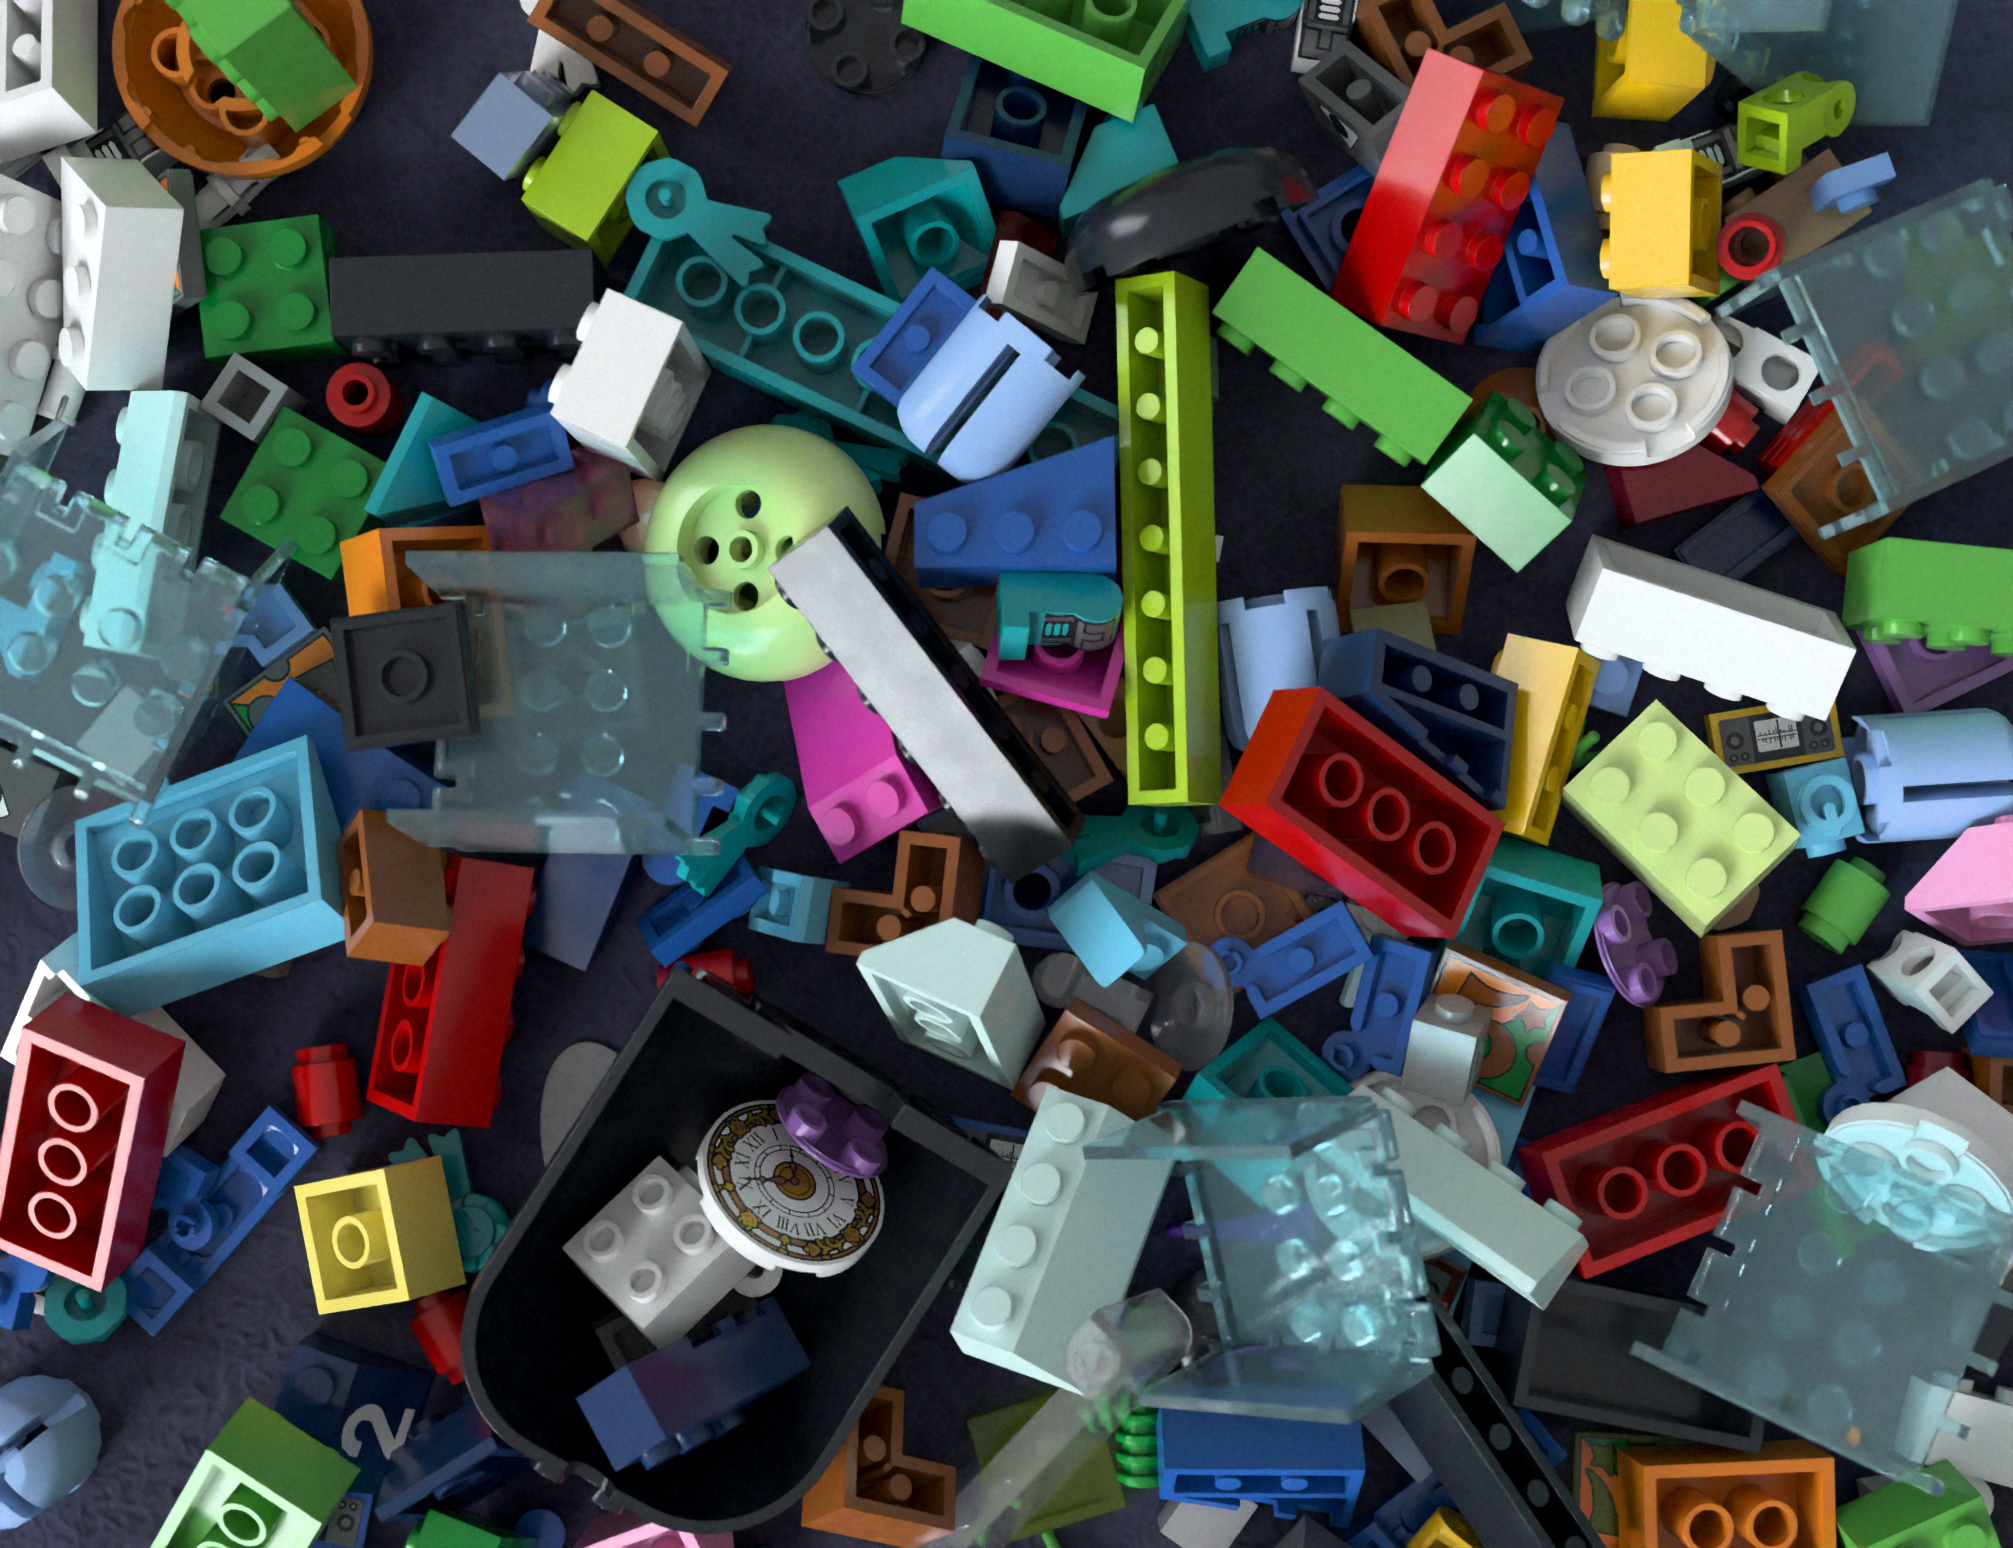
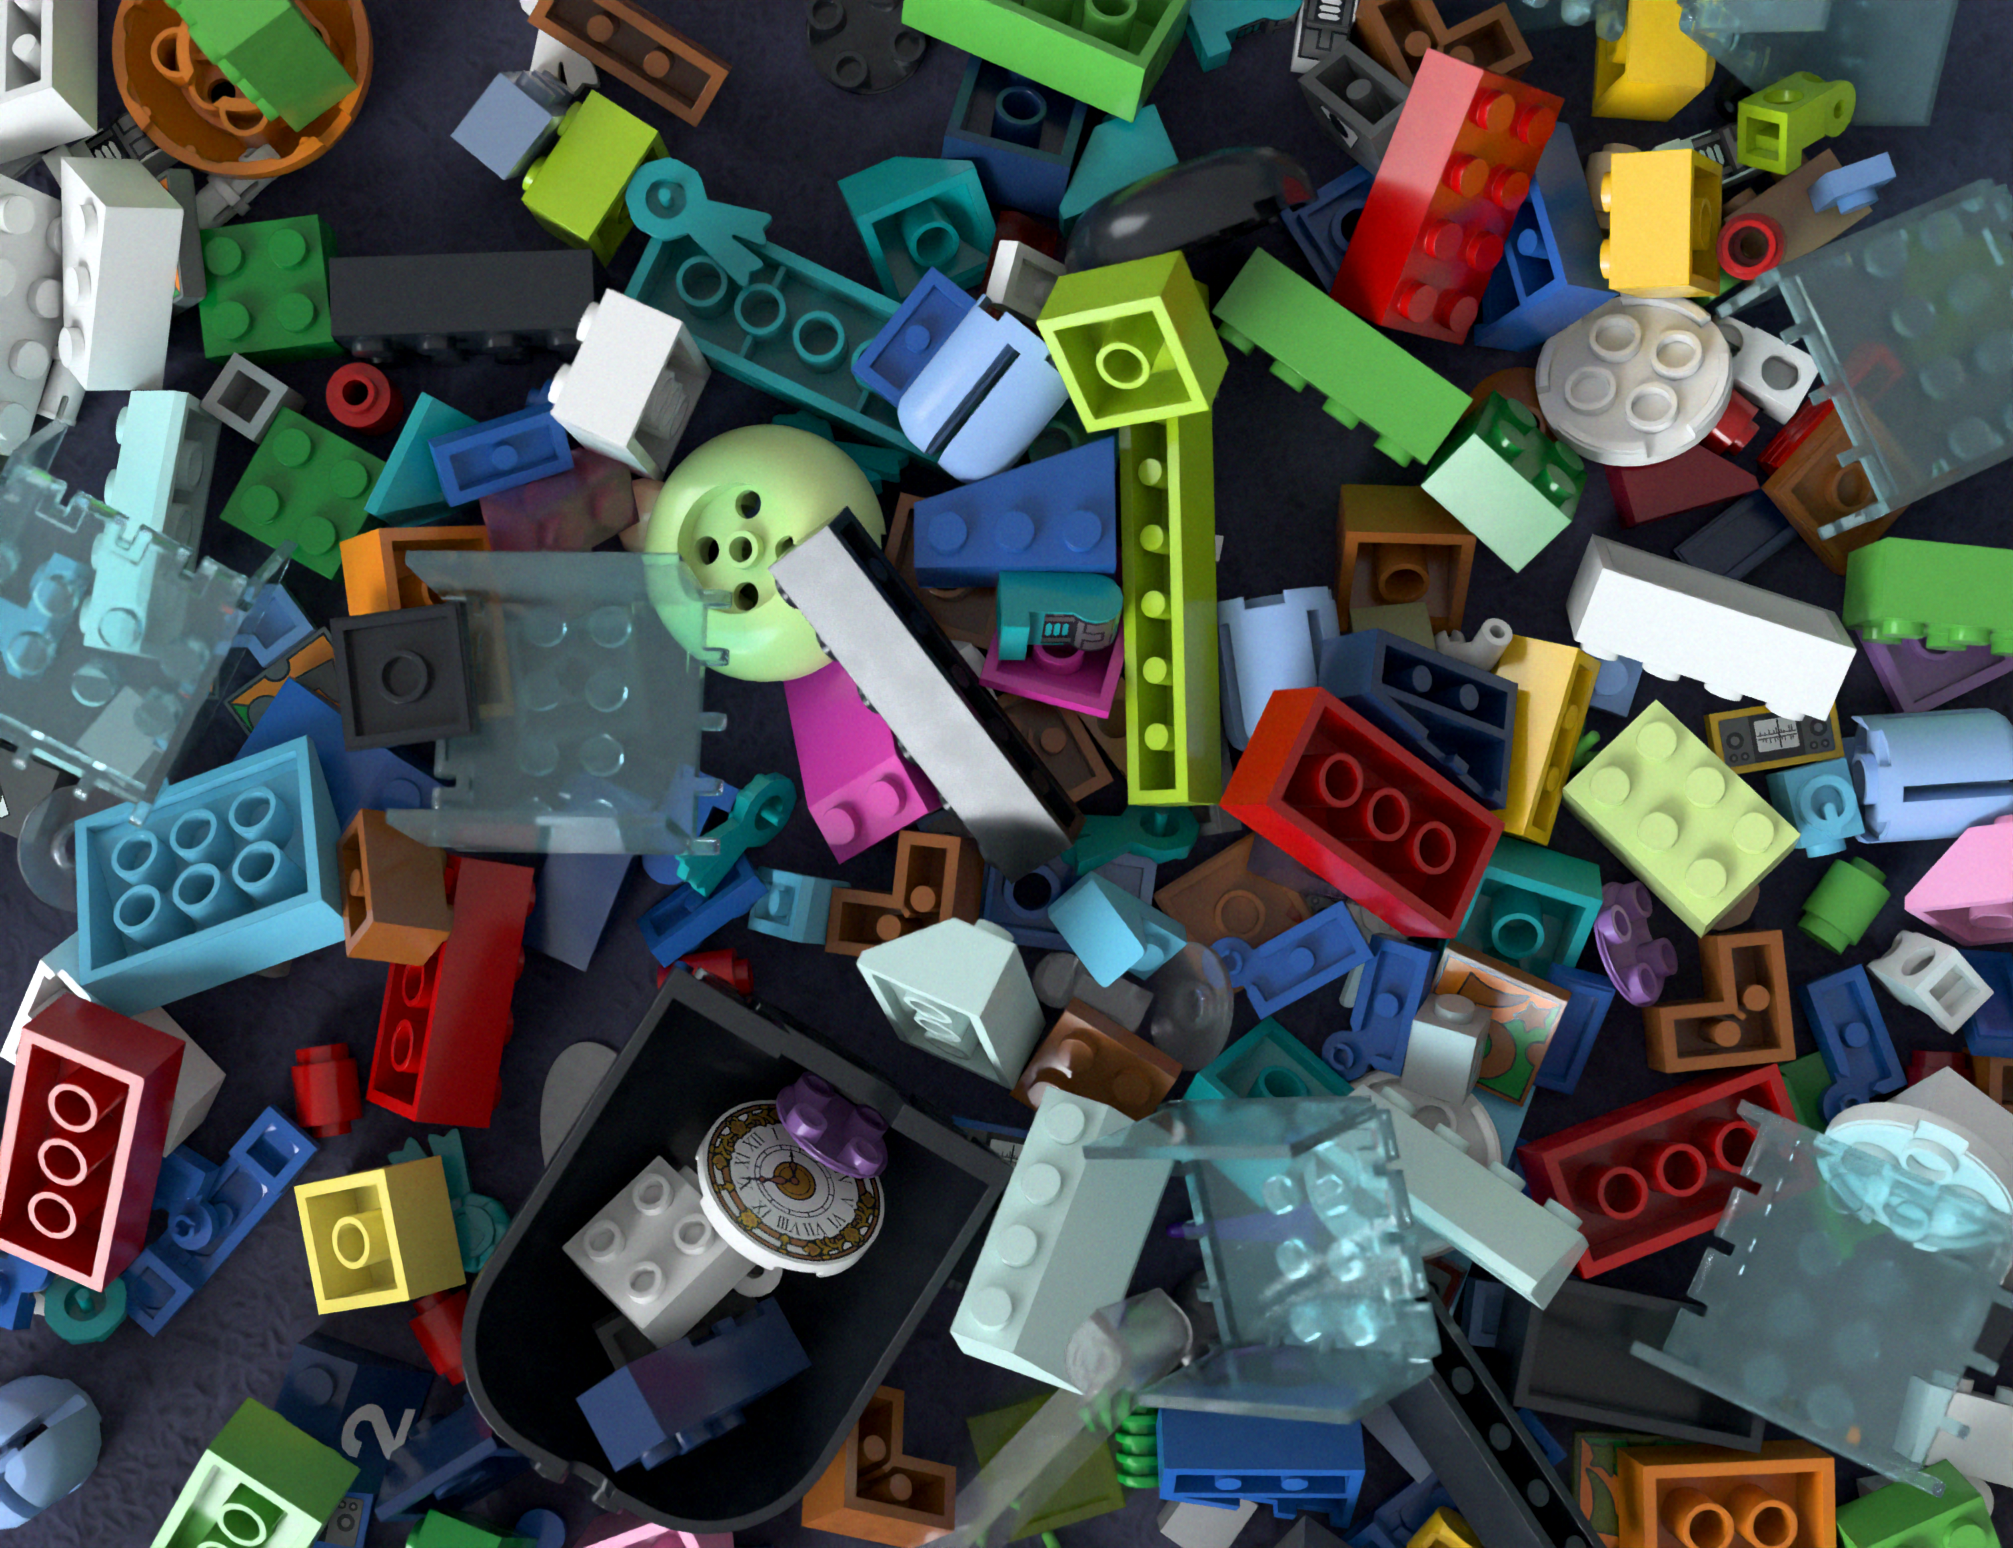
(1133, 342): none -> lime brick
(1482, 650): none -> white arm

